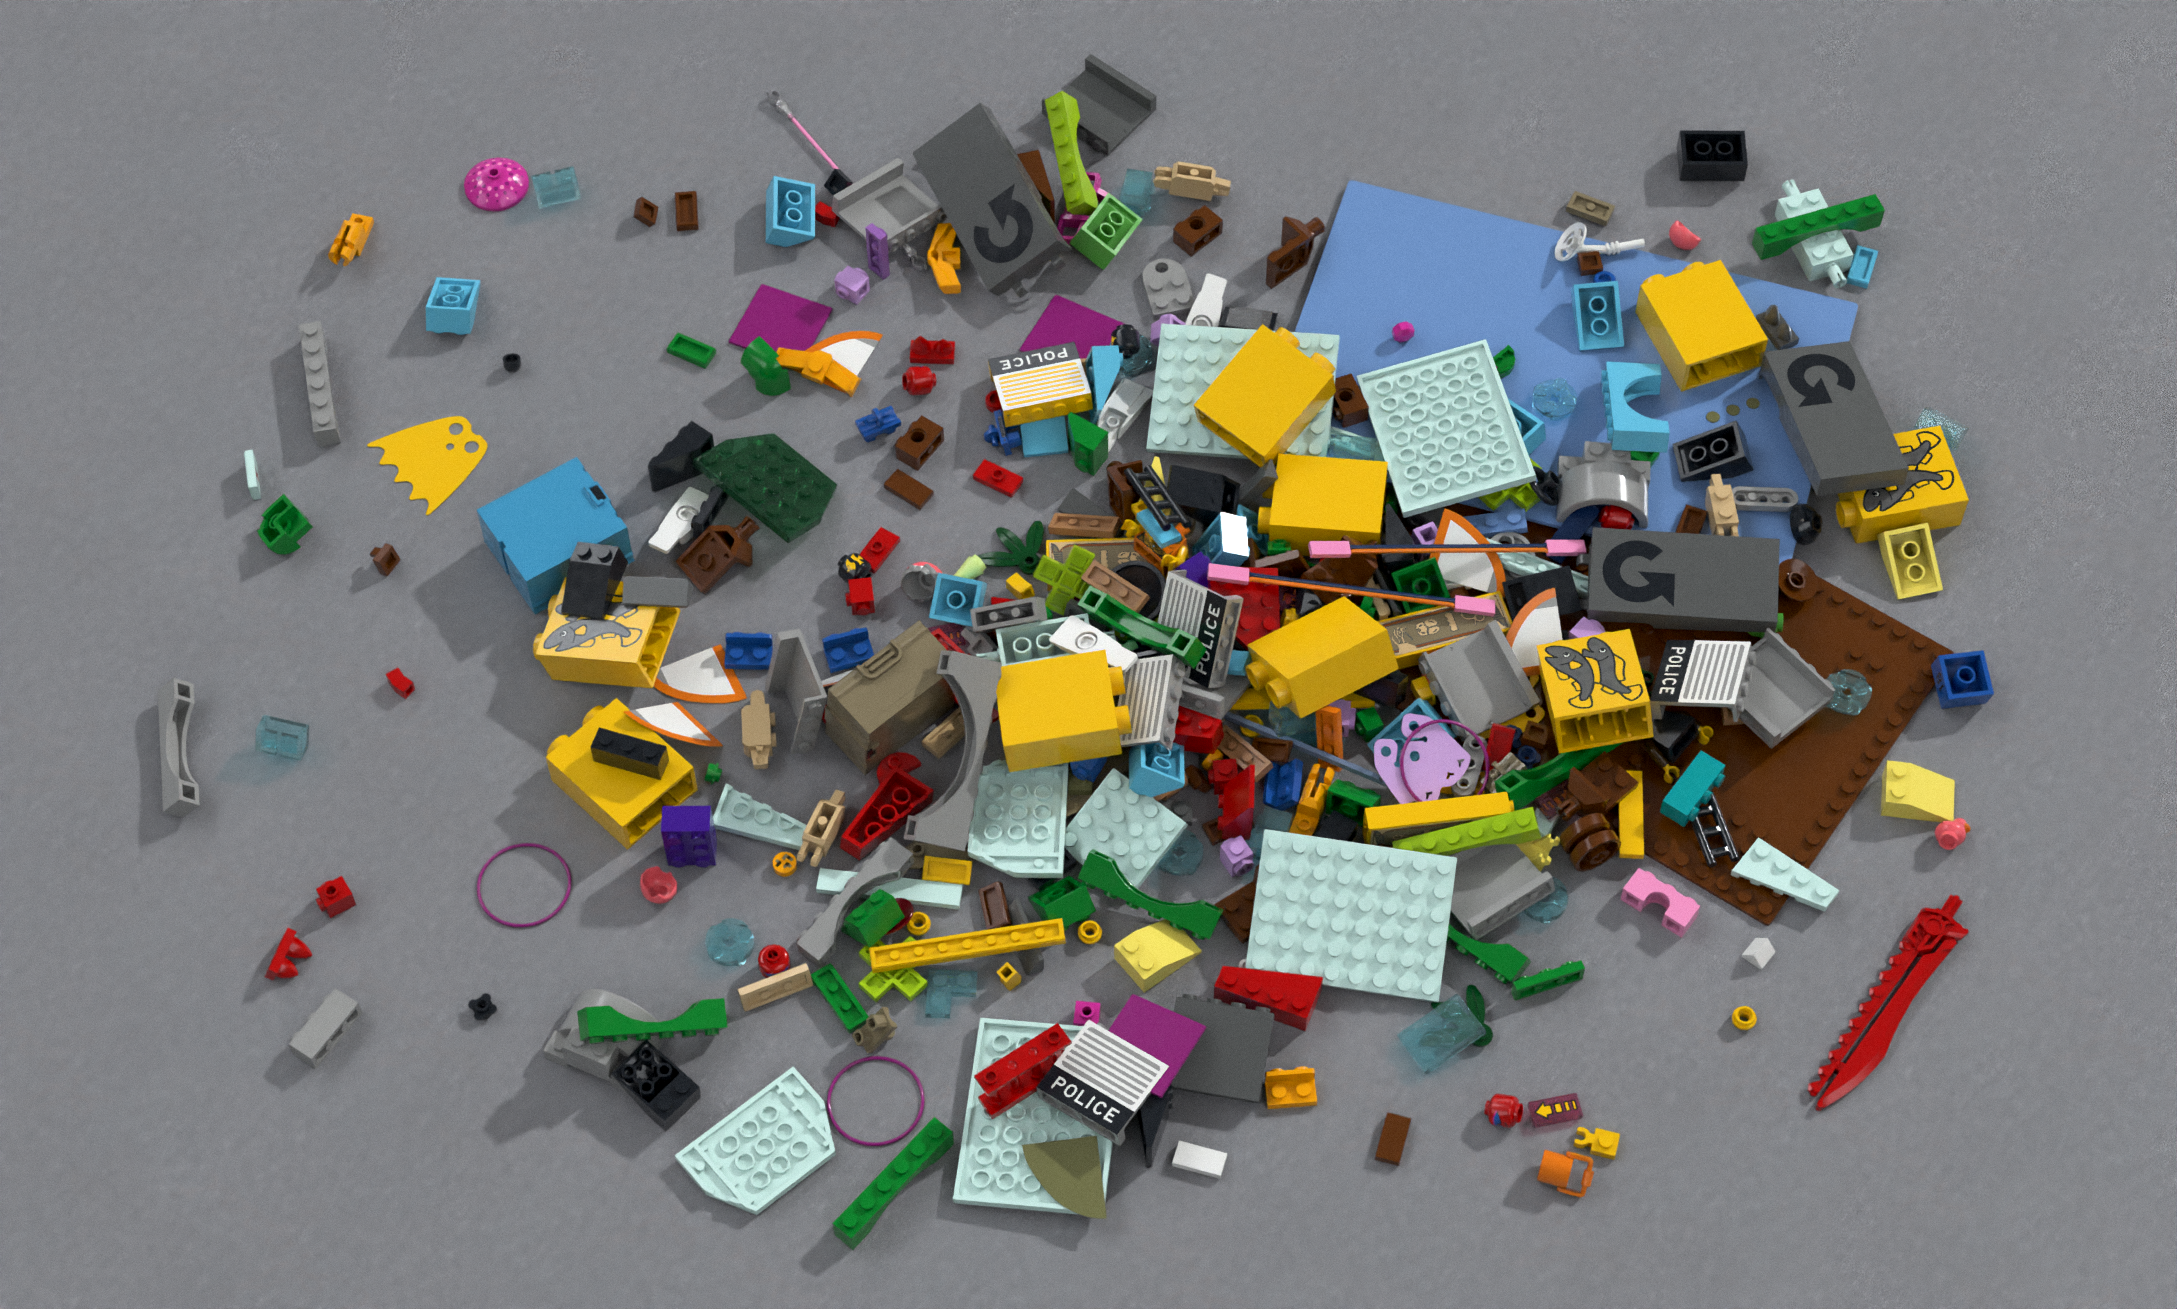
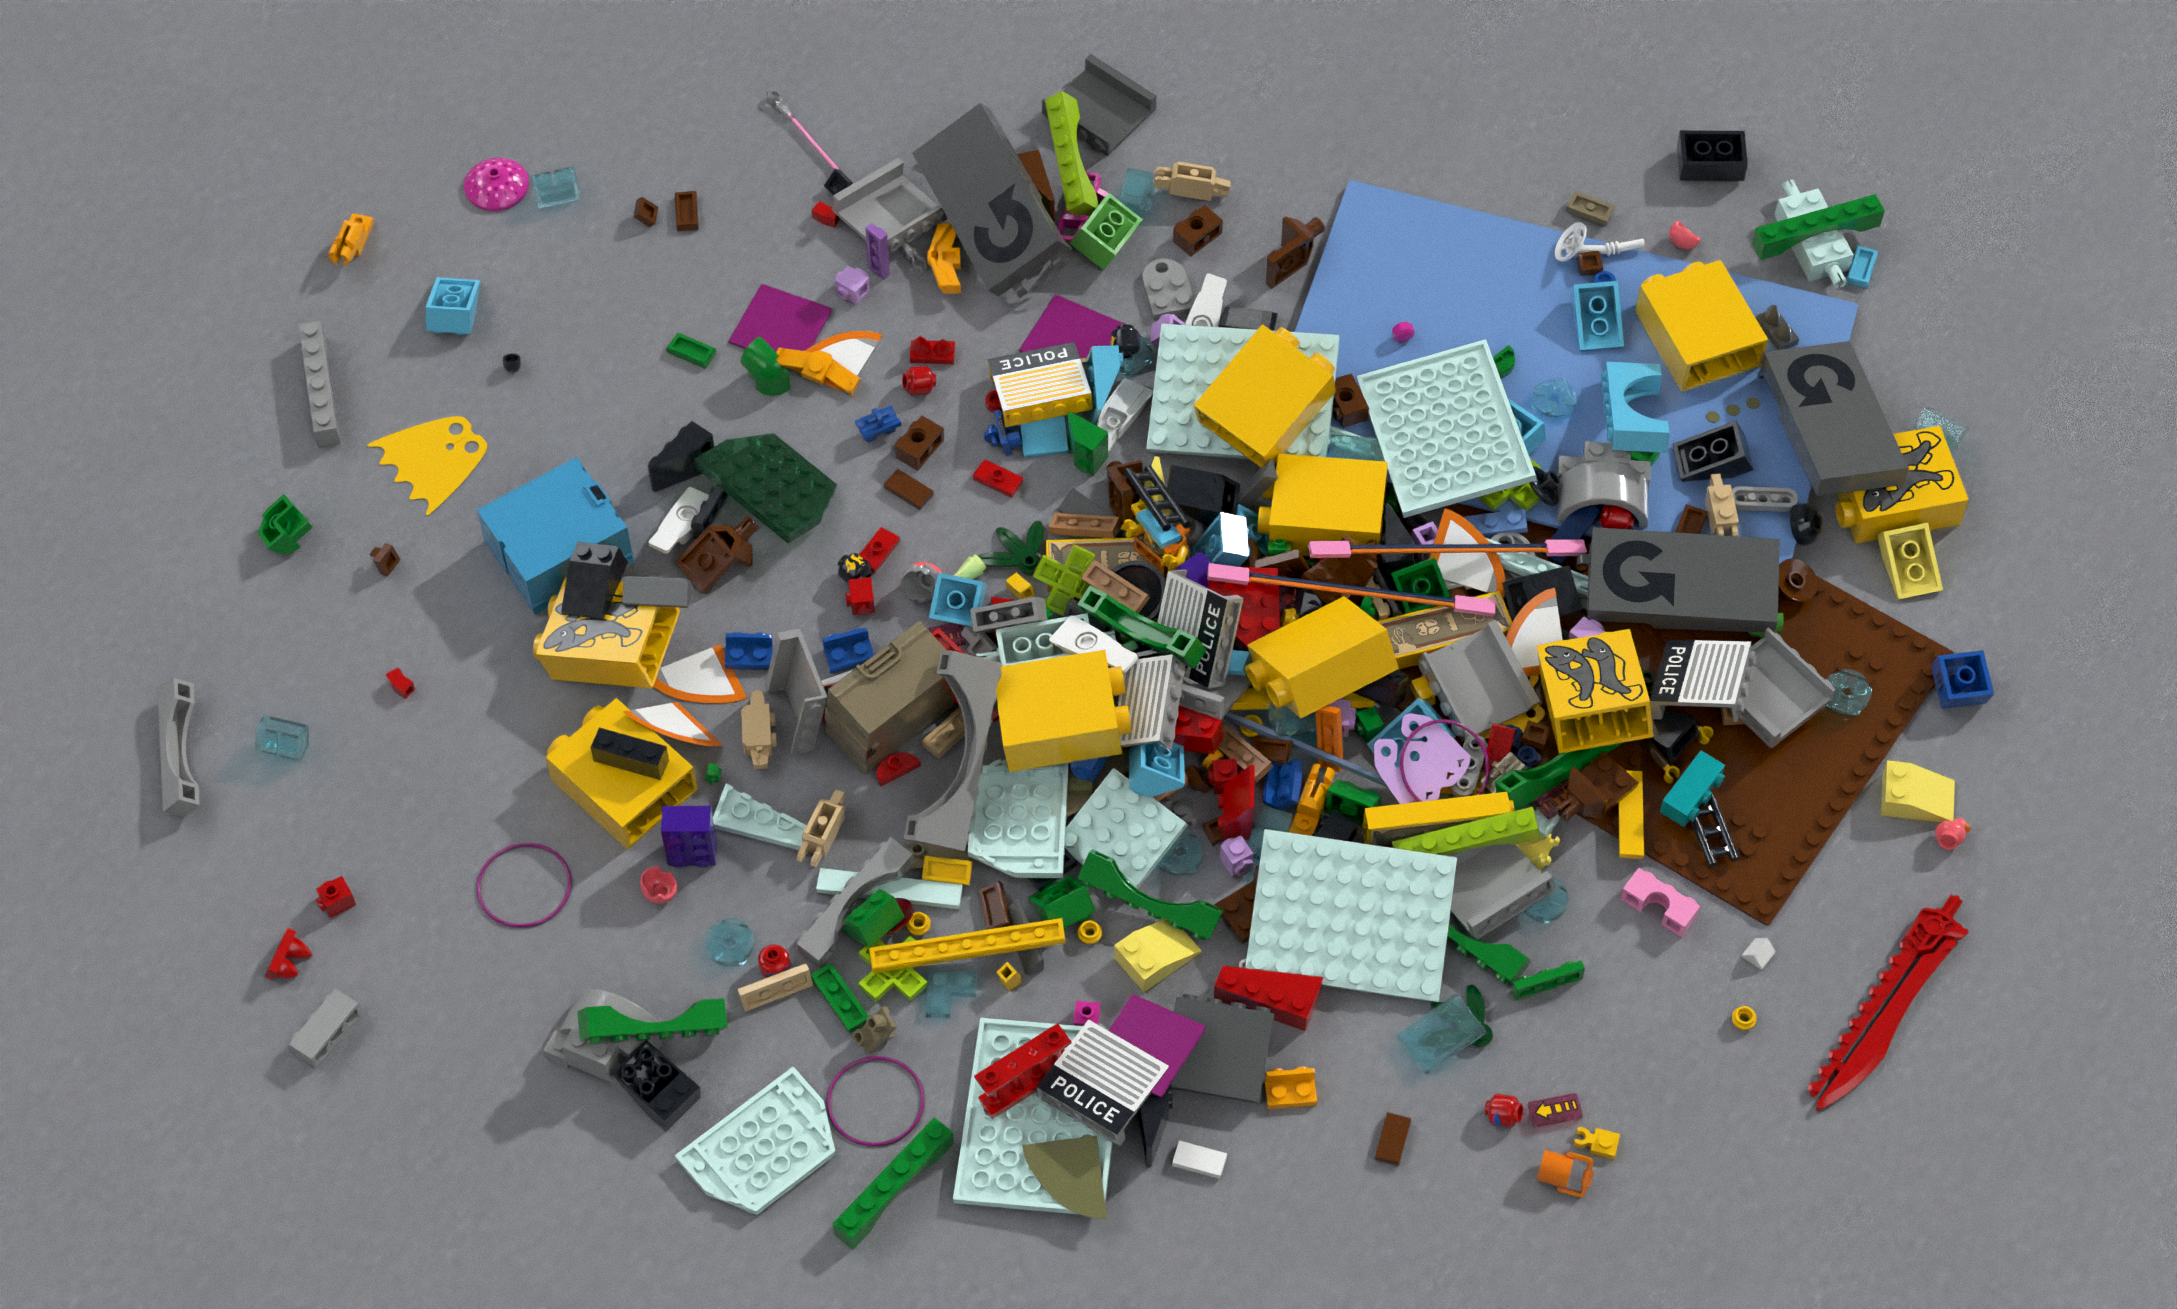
(252, 474): light aqua tile -> none
(482, 1013): black plate -> none
(784, 864): light orange tile -> none
(789, 212): medium azure slope -> none
(885, 812): red wedge -> none
(1589, 842): reddish brown wheel -> none
(1775, 870): light aqua wing -> none

